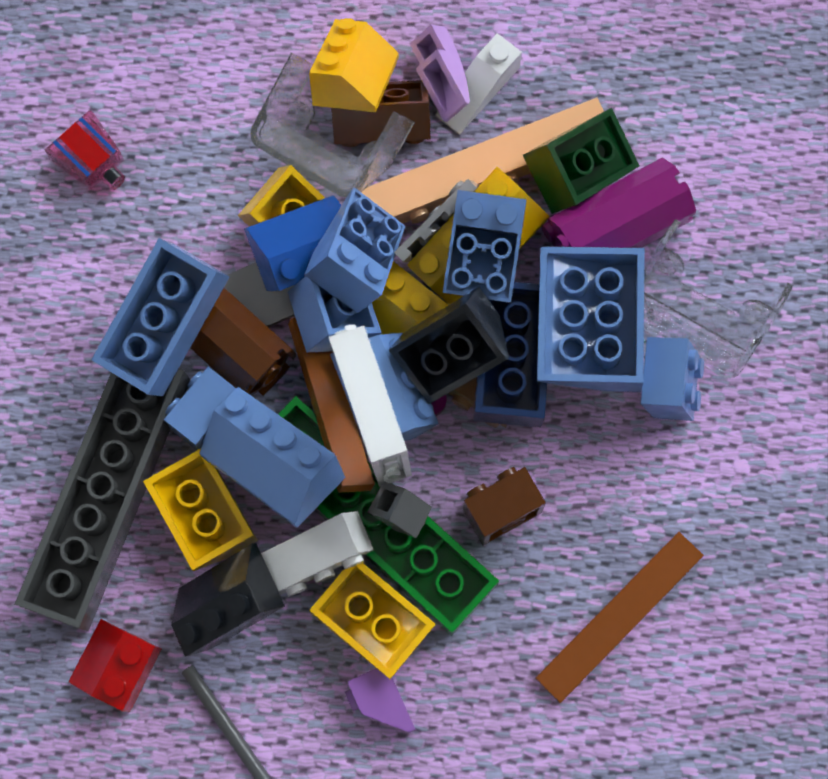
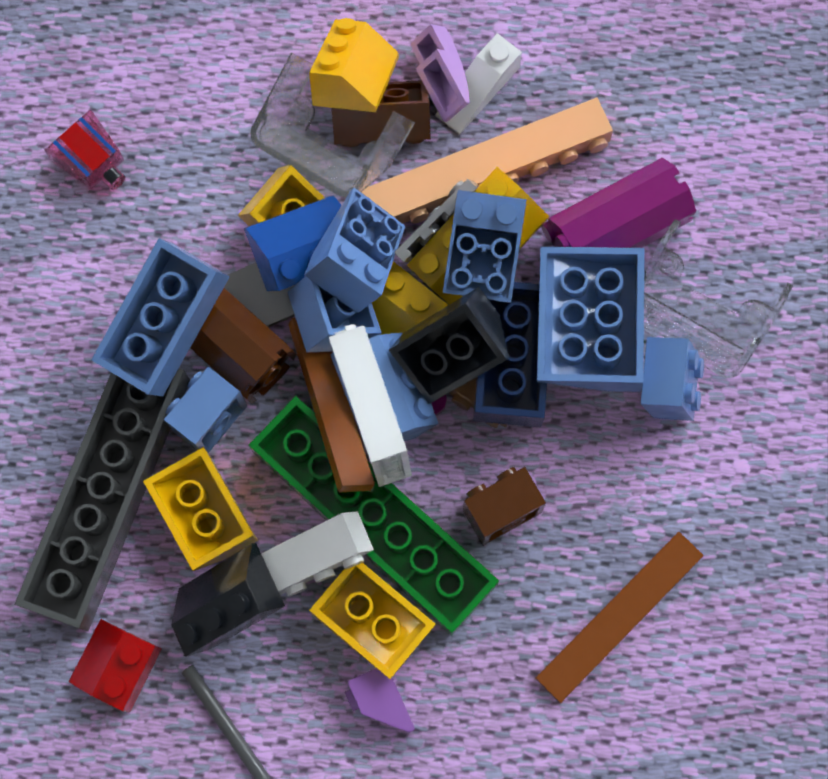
(270, 457): medium blue slope -> none
(399, 509): dark grey brick -> none
(581, 161): dark green slope -> none

